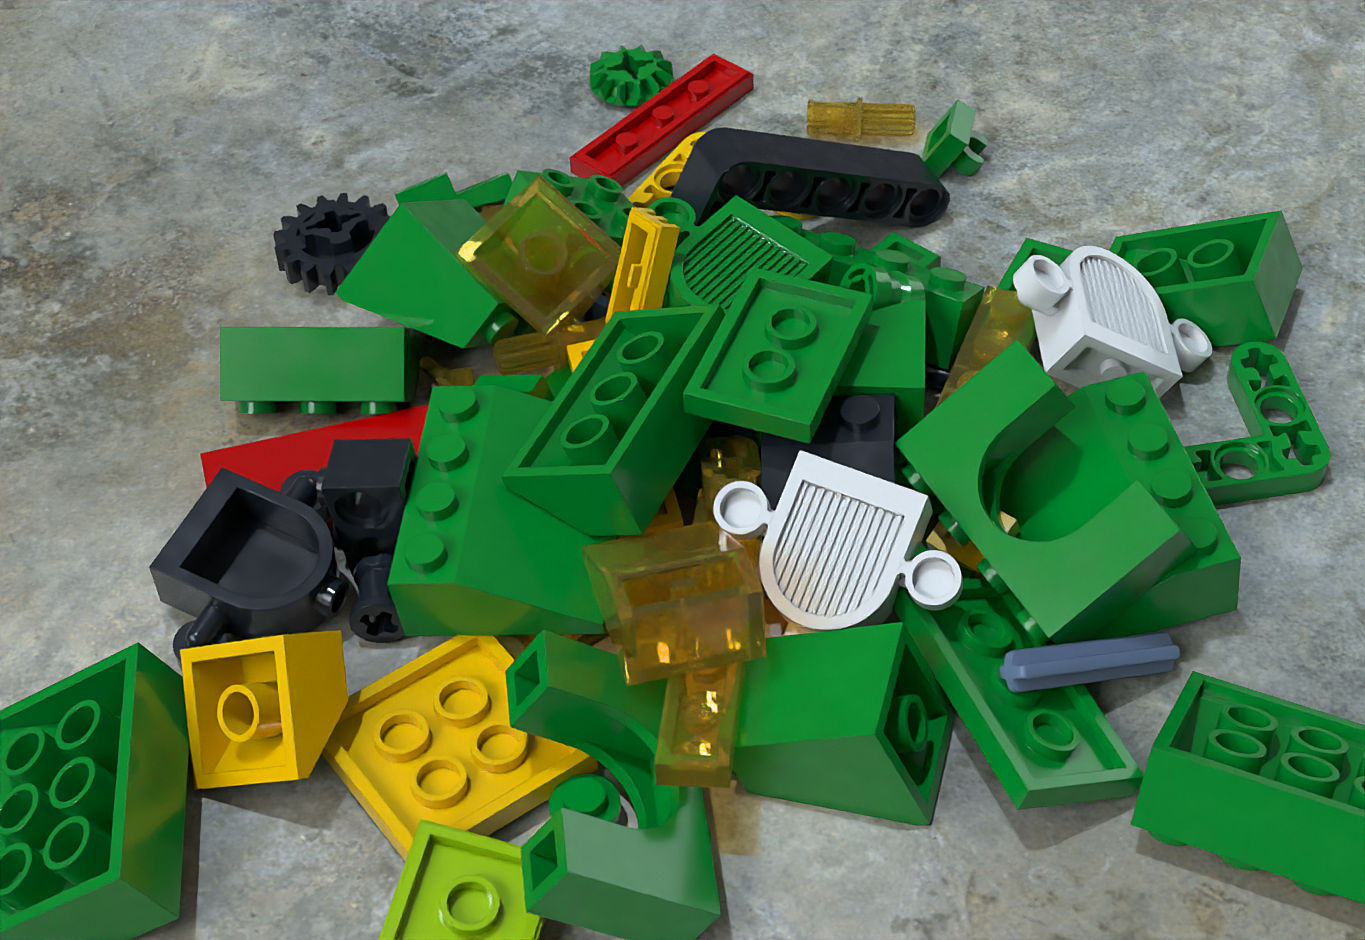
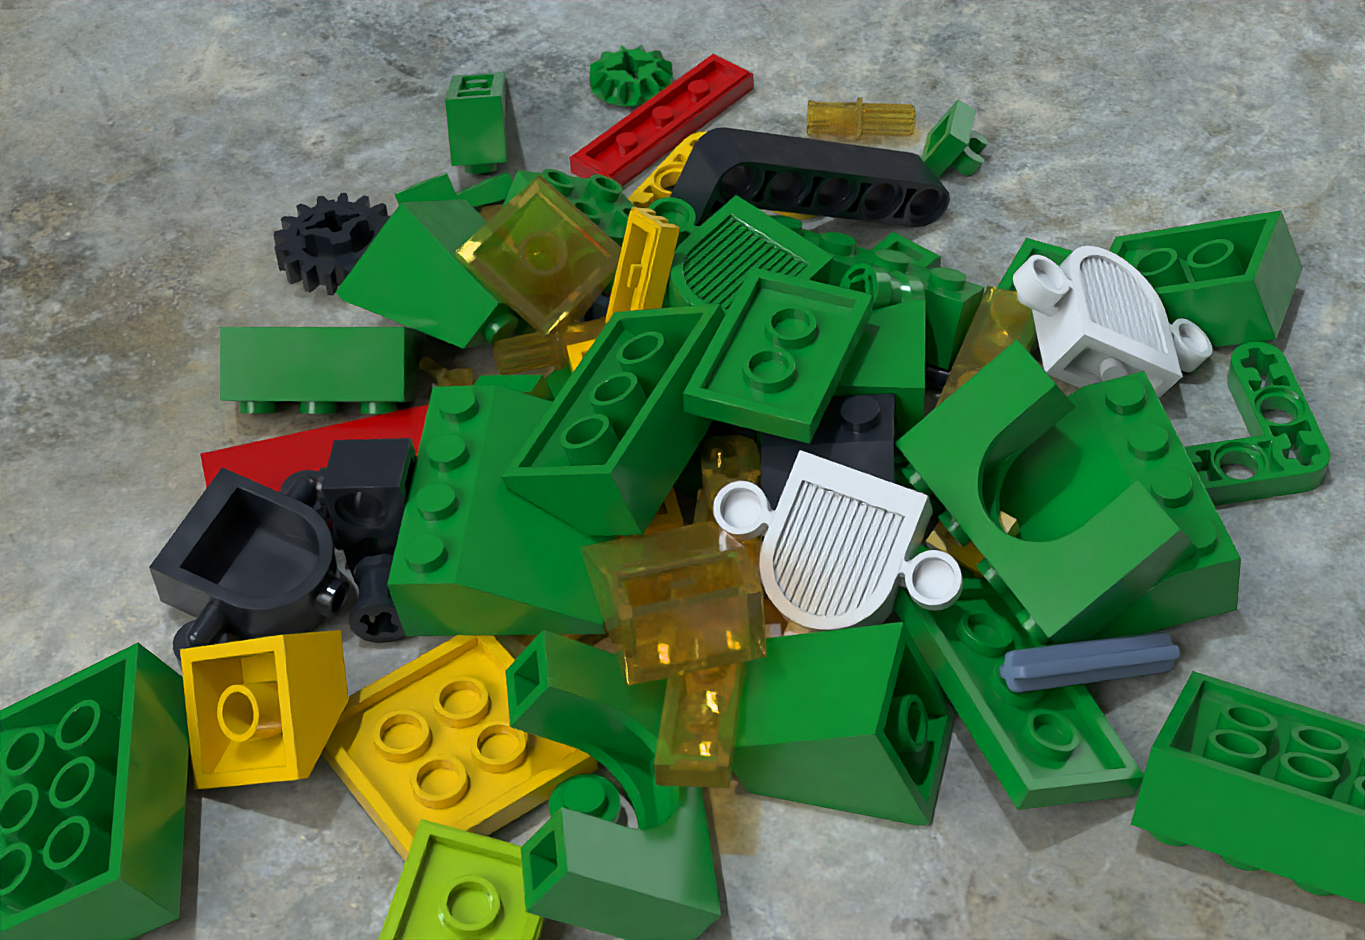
(477, 121): none -> green slope

